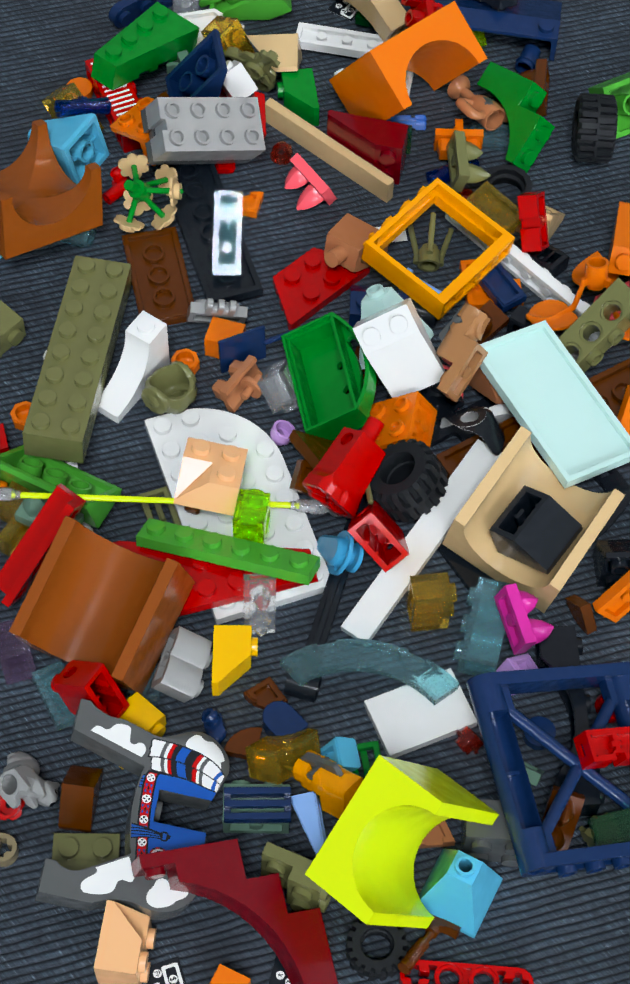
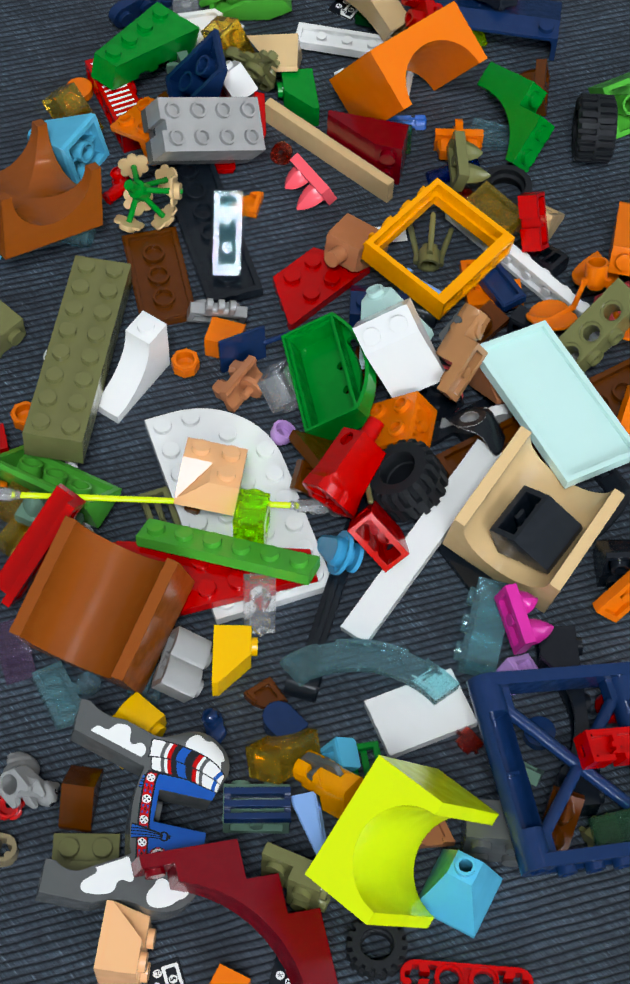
(82, 106): clear blue pin -> none
(89, 682): red torso -> none
(170, 389): olive hair -> none
(236, 744): reddish brown tile -> none
(430, 601): clear yellow brick -> none
(437, 926): reddish brown piece -> none
(481, 108): nougat piece -> none
(527, 58): dark blue piece -> none
(582, 613): reddish brown tile -> none

